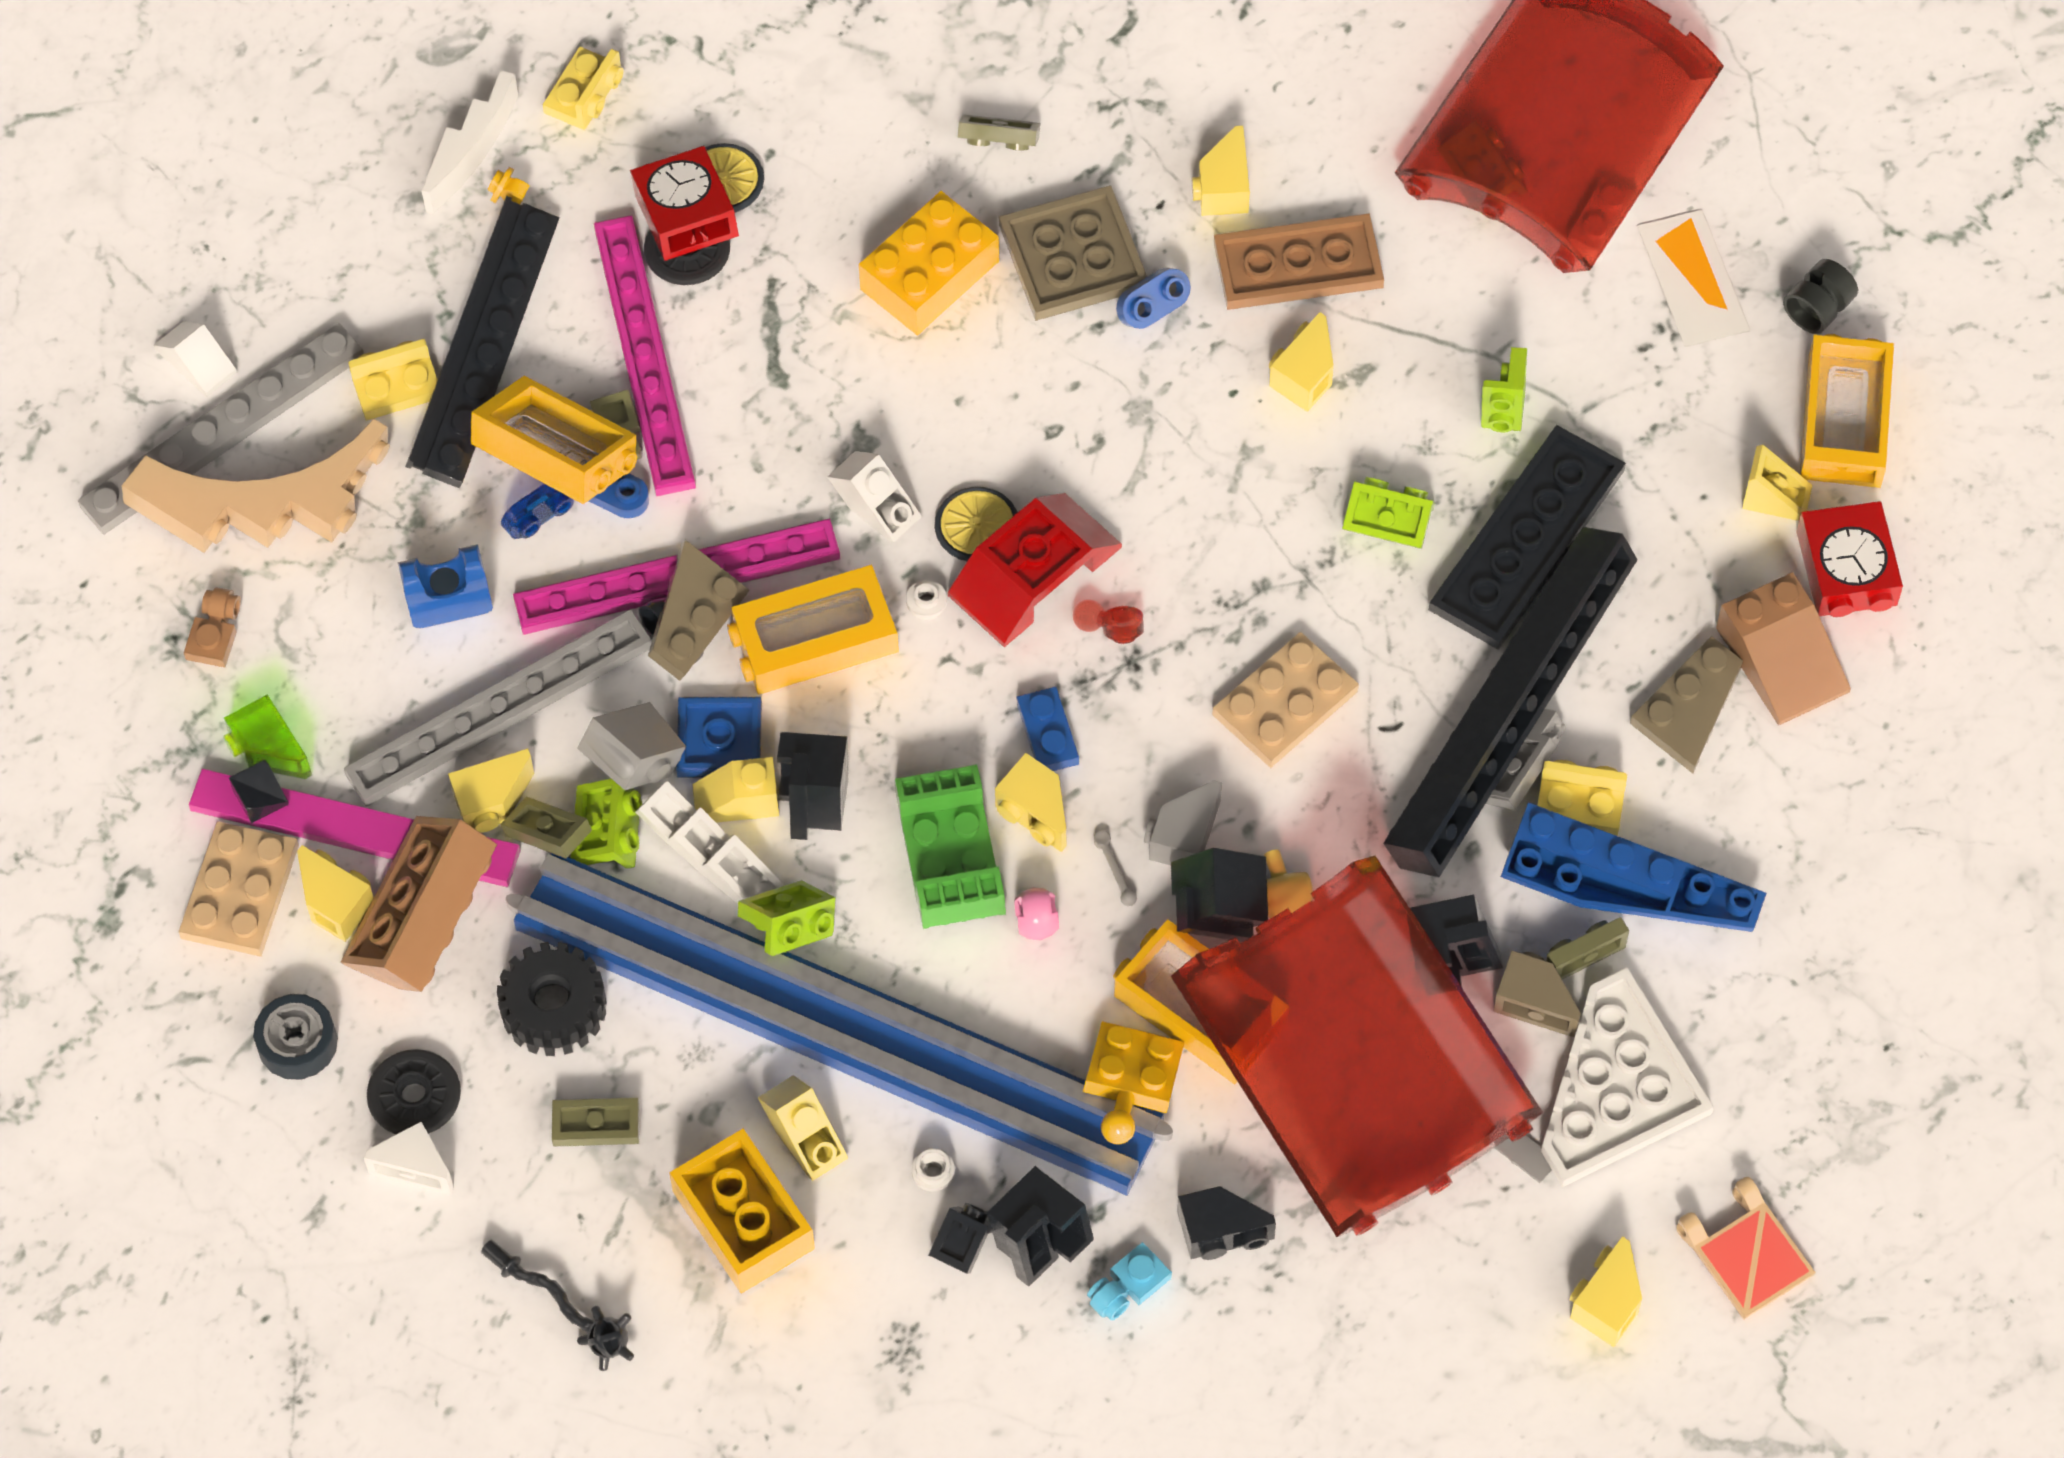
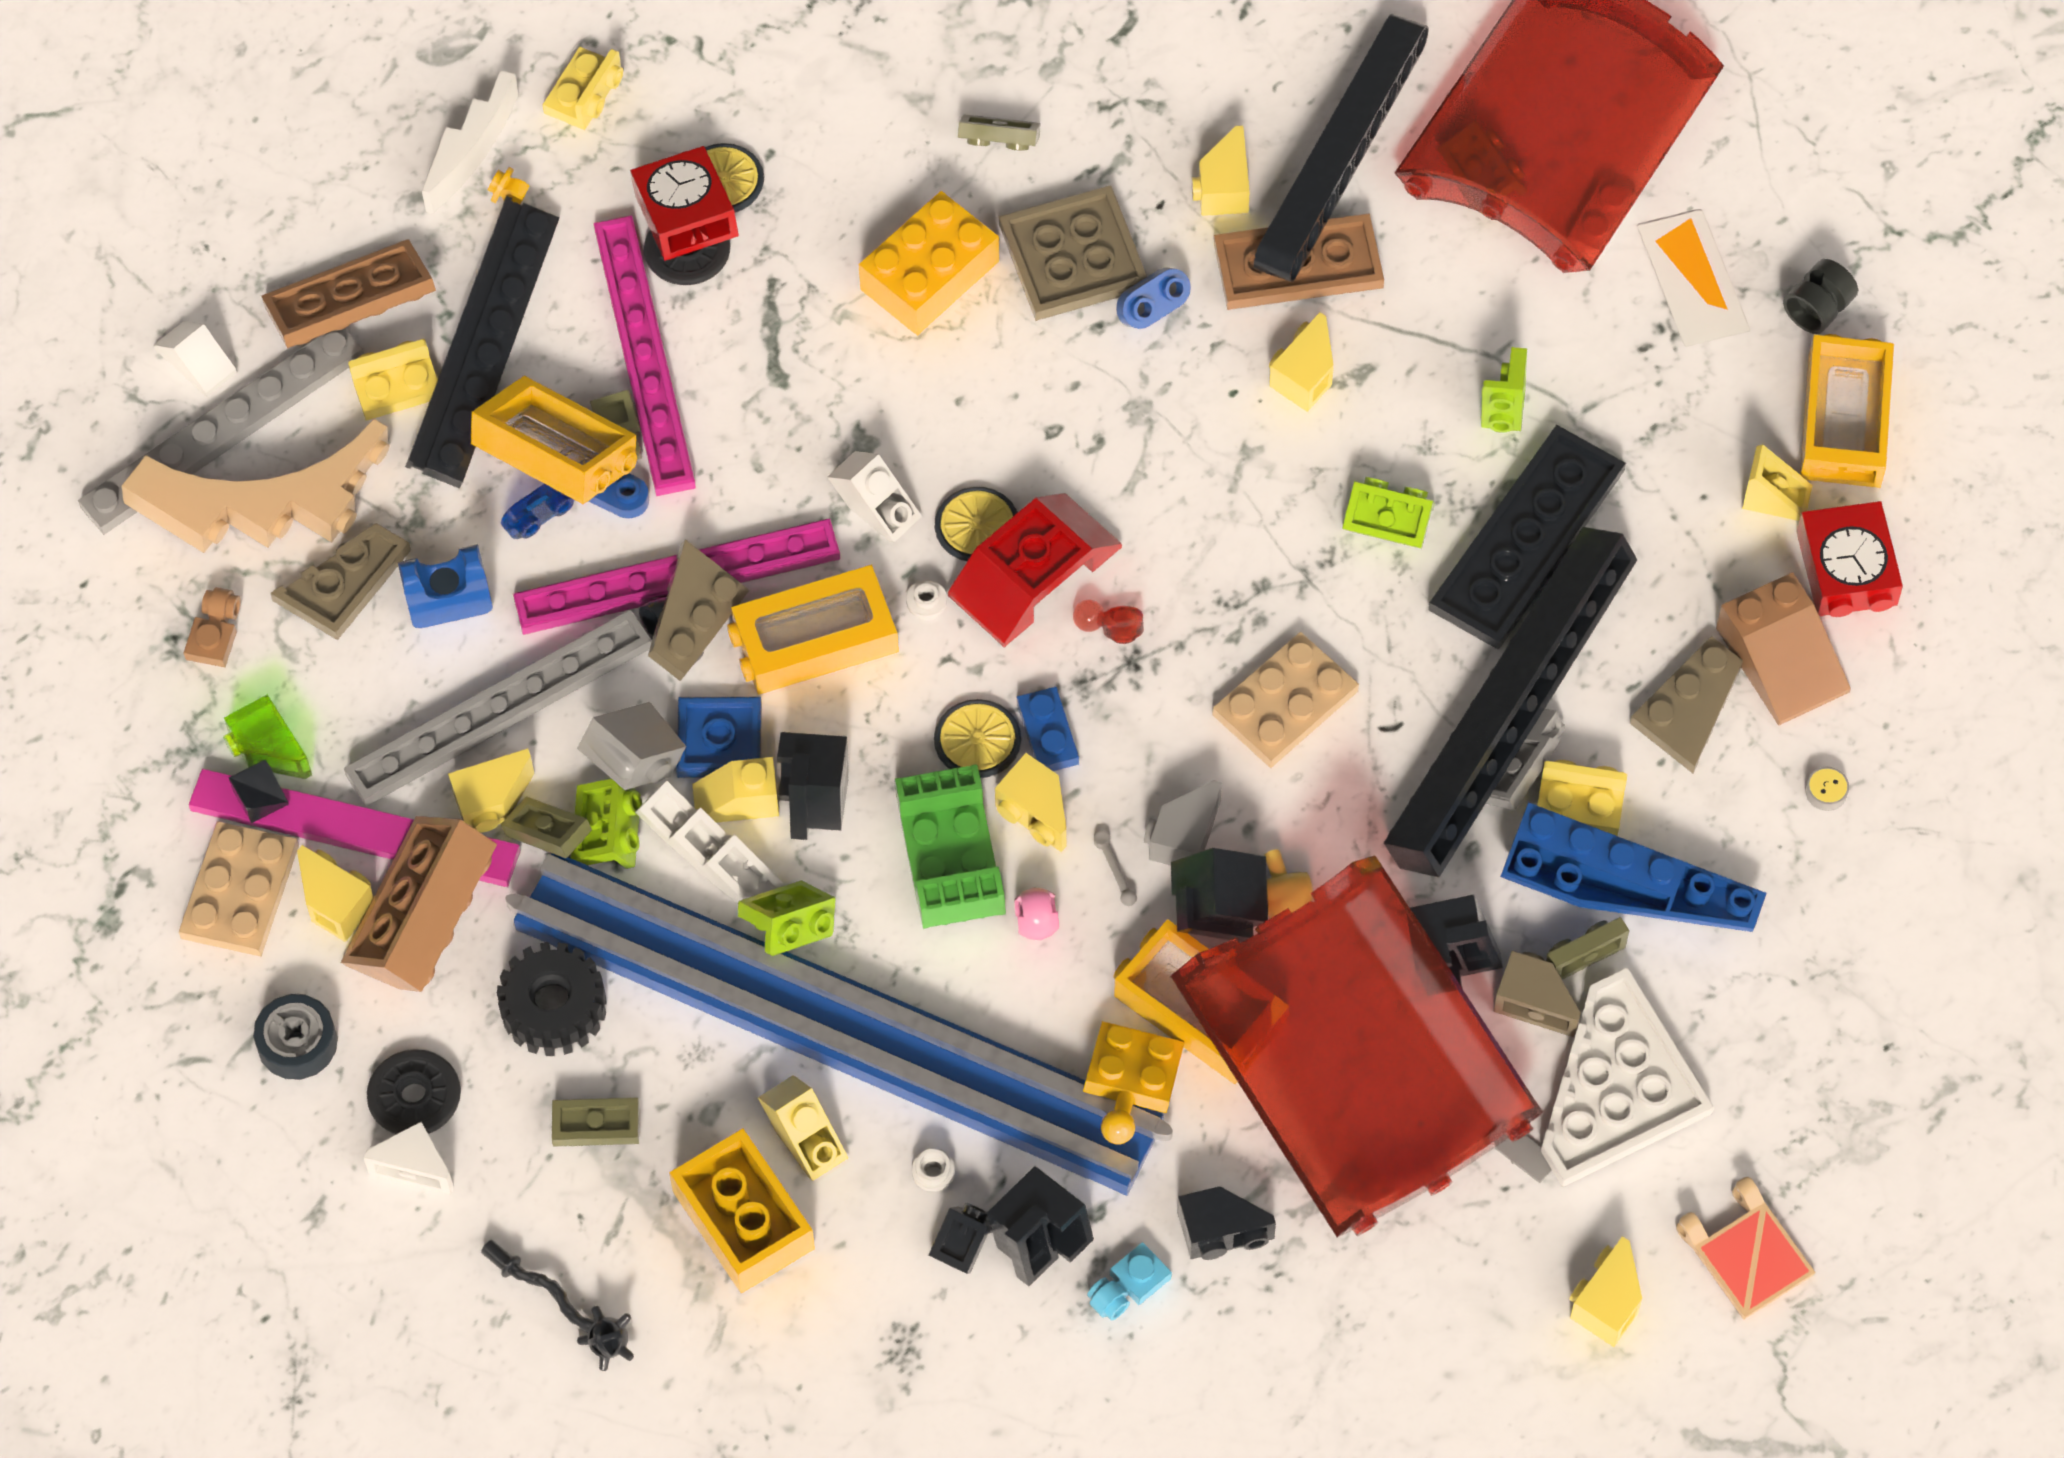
(345, 583): none -> dark tan wing
(348, 293): none -> medium nougat plate
(979, 735): none -> light yellow wheel
(1340, 148): none -> black beam
(1827, 788): none -> light yellow tile

